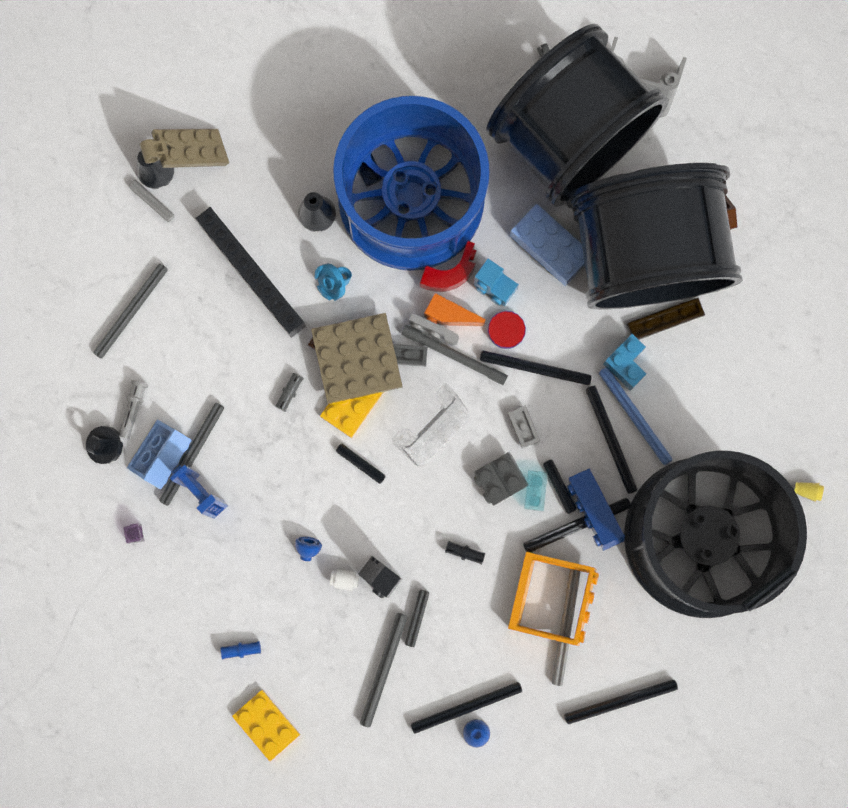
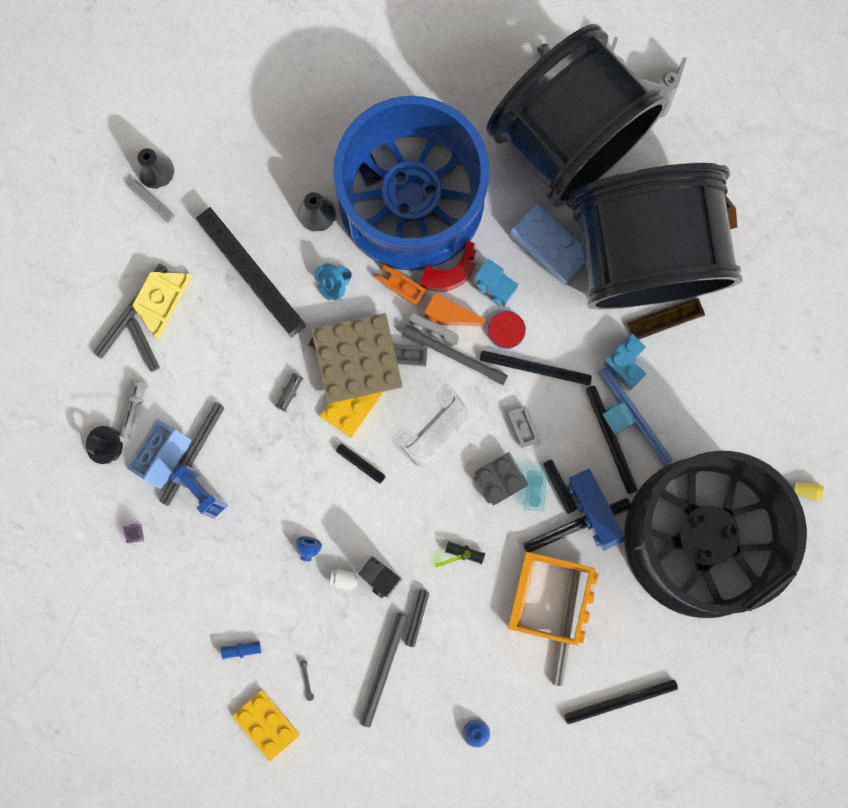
(143, 345): none -> dark grey axle
(159, 298): none -> light yellow wing
(185, 148): dark tan hinge -> none
(310, 696): none -> dark grey hinge
(401, 285): none -> orange hinge
(466, 554): none -> clear neon green hinge
(466, 707): black axle -> none
(618, 417): none -> medium azure brick

